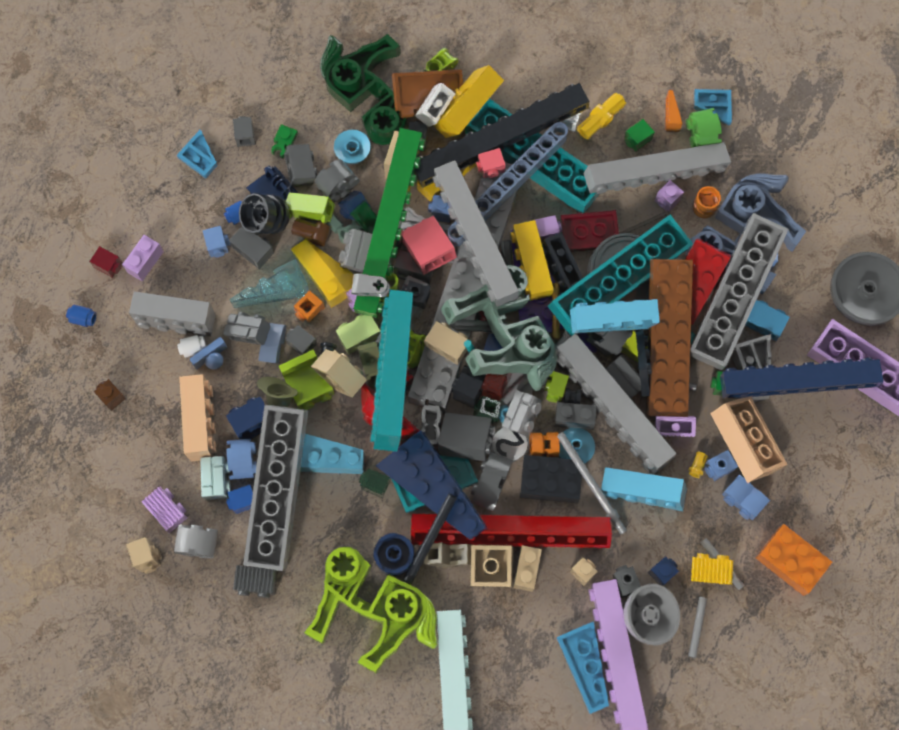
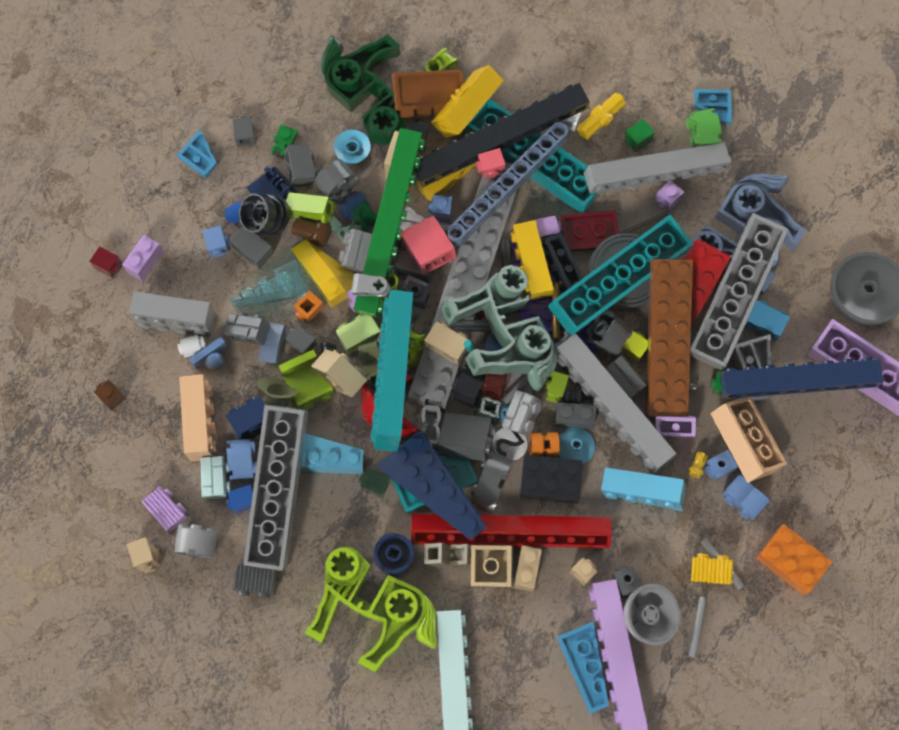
(81, 316): blue brick -> none
(430, 538): black piece -> none
(435, 104): white brick -> none
(476, 234): light grey brick -> none
(612, 513): light grey bar -> none
(614, 316): medium azure wedge -> none
(643, 355): black wing -> none
(664, 571): dark blue brick -> none
(672, 116): orange slope -> none
(706, 202): orange wheel -> none

